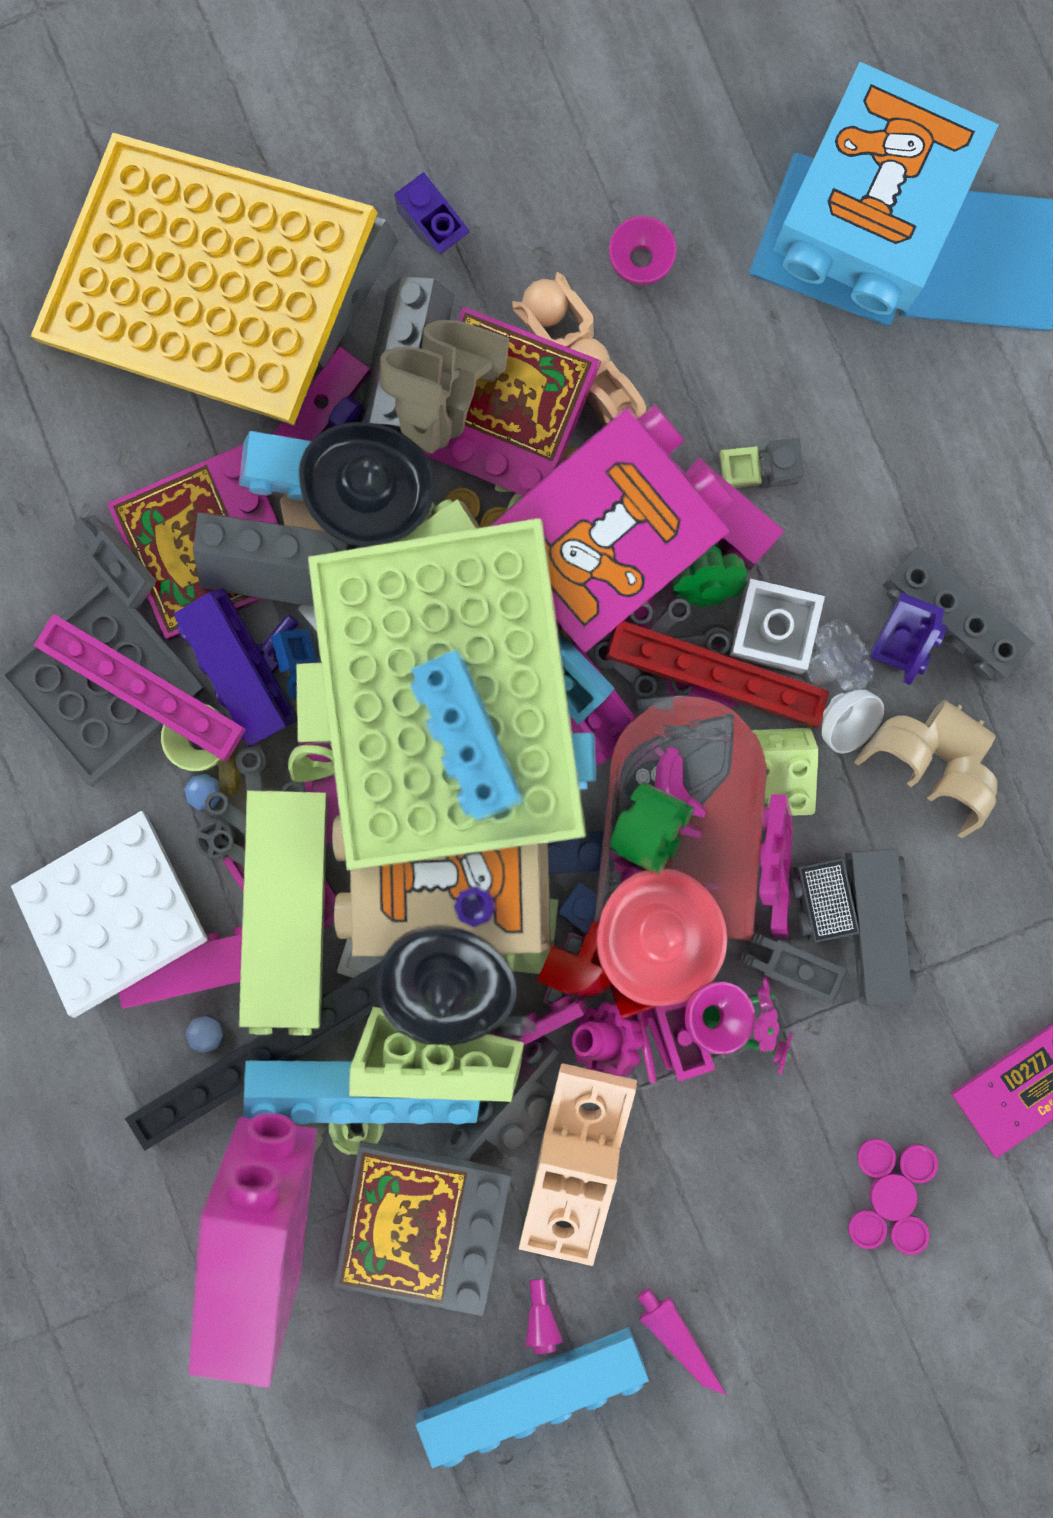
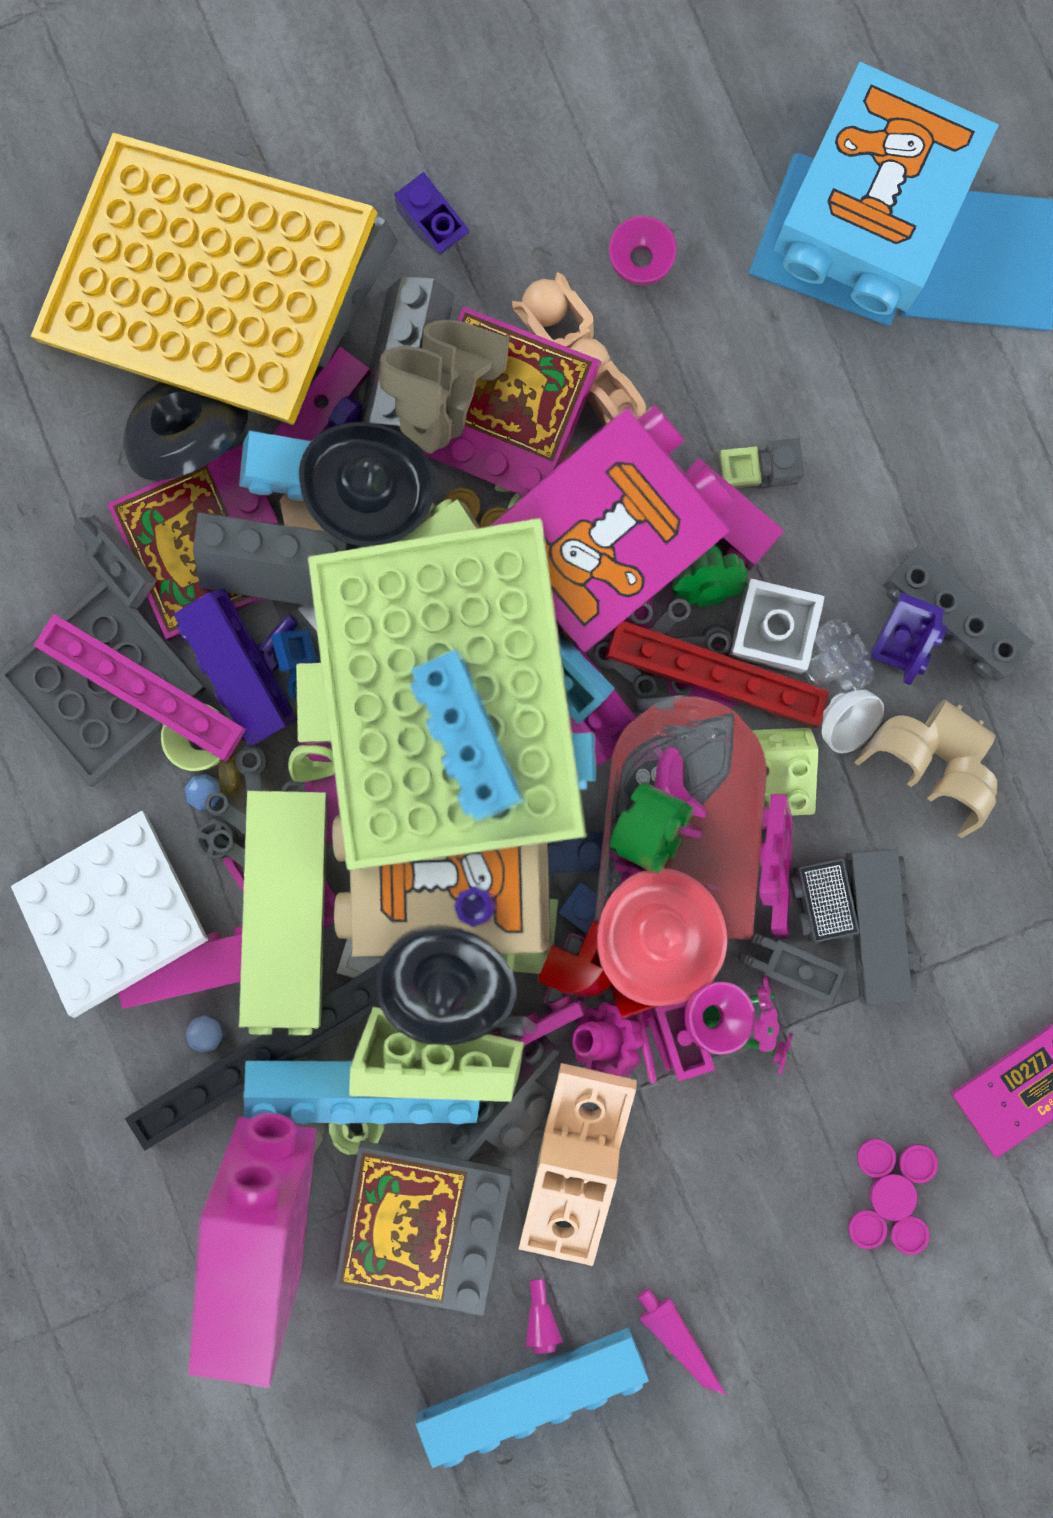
(178, 432): none -> black hat

